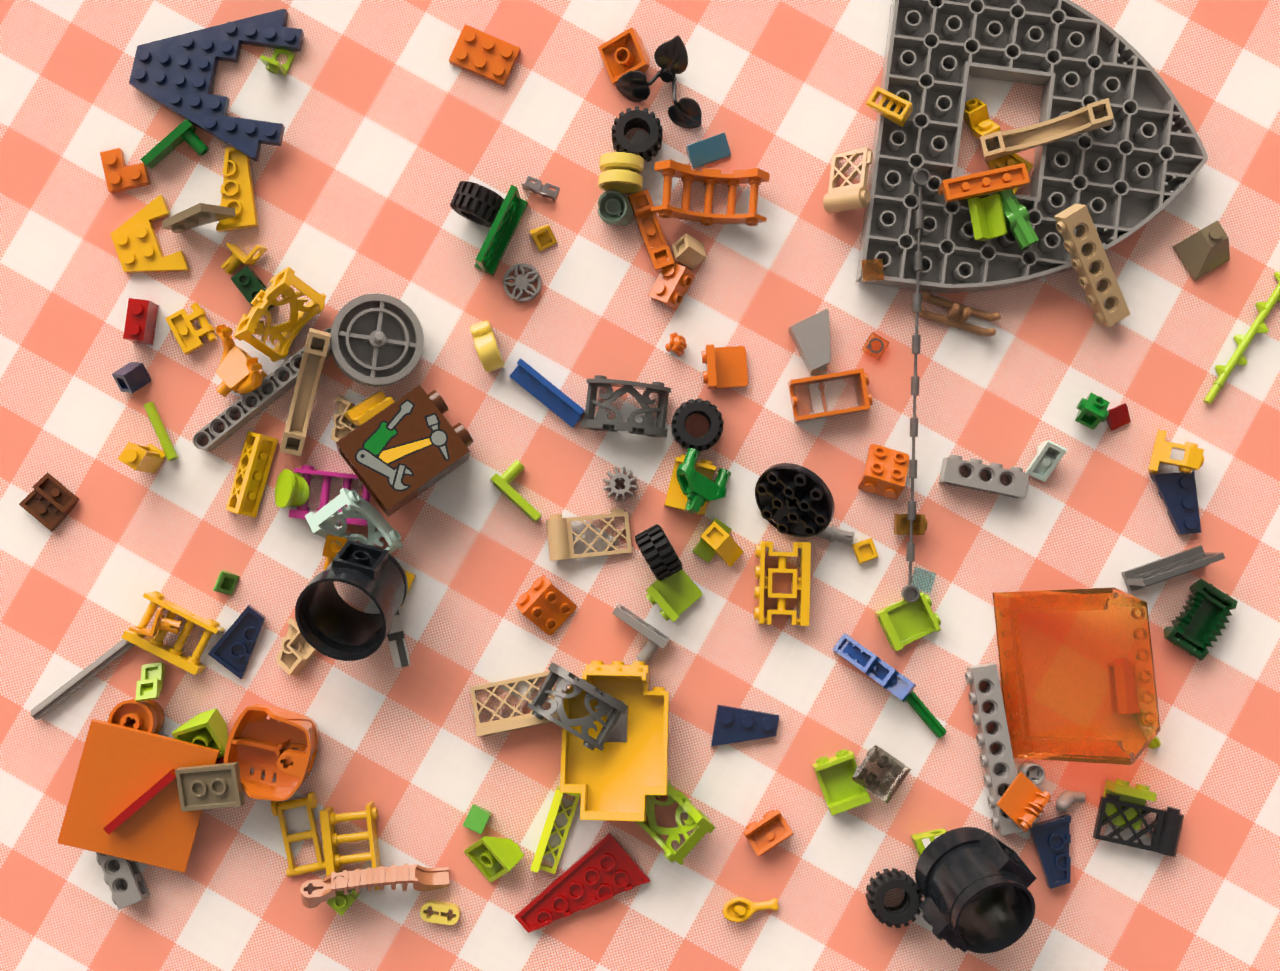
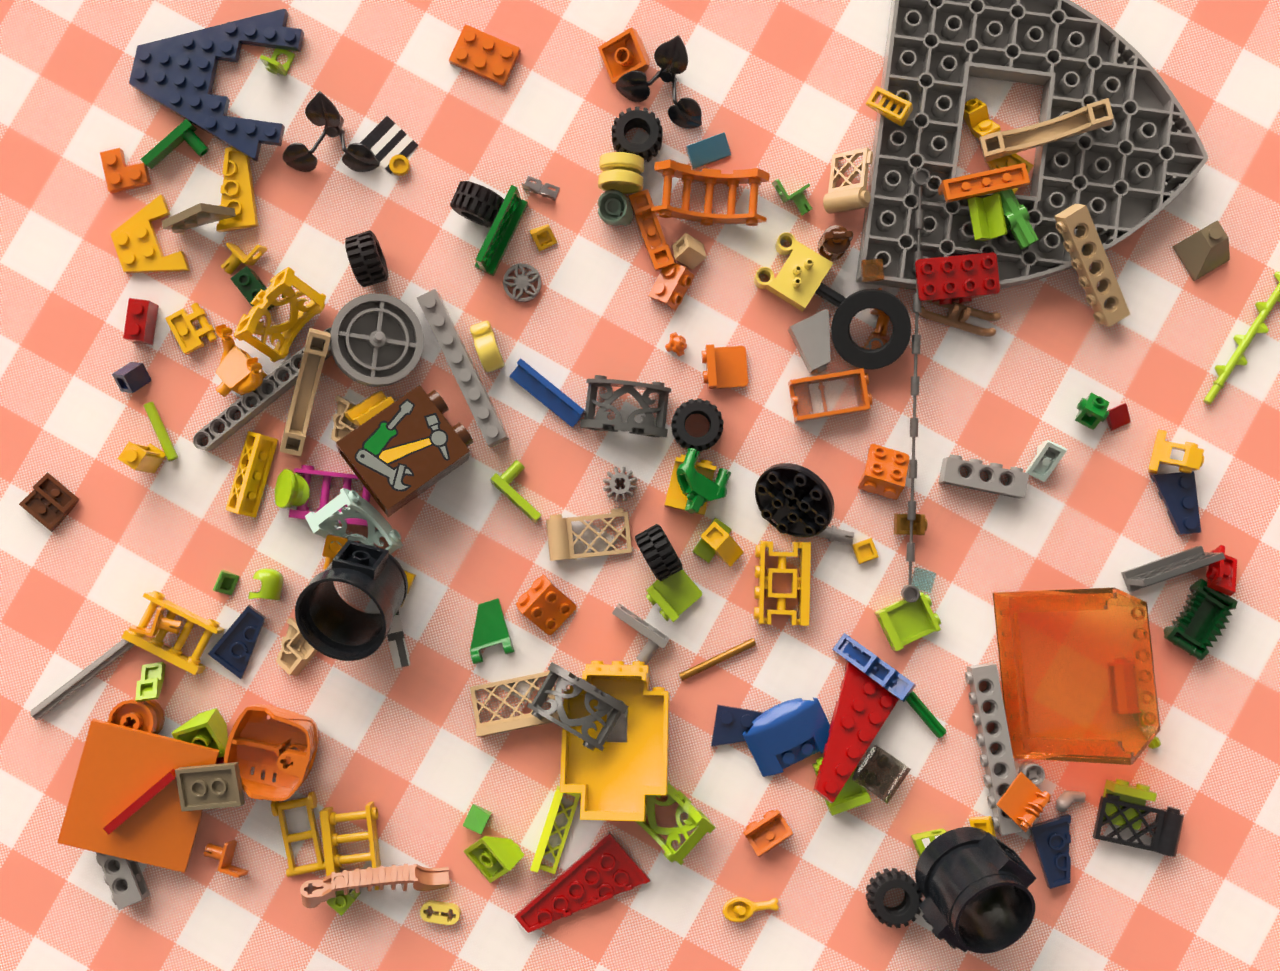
(225, 858): none -> orange bracket
(271, 584): none -> lime helmet
(323, 112): none -> black plant
(366, 258): none -> black tyre
(387, 141): none -> black sticker
(399, 165): none -> yellow tile
(462, 368): none -> light grey brick
(489, 630): none -> green flag
(717, 659): none -> pearl gold bar
(787, 734): none -> blue slope
(798, 196): none -> bright green bracket
(799, 276): none -> light yellow piece
(835, 241): none -> reddish brown piece
(854, 724): none -> red wing
(877, 357): none -> black tyre
(882, 321): none -> orange bracket
(957, 277): none -> red bracket
(984, 823): none -> yellow tile
(1223, 574): none -> red bracket

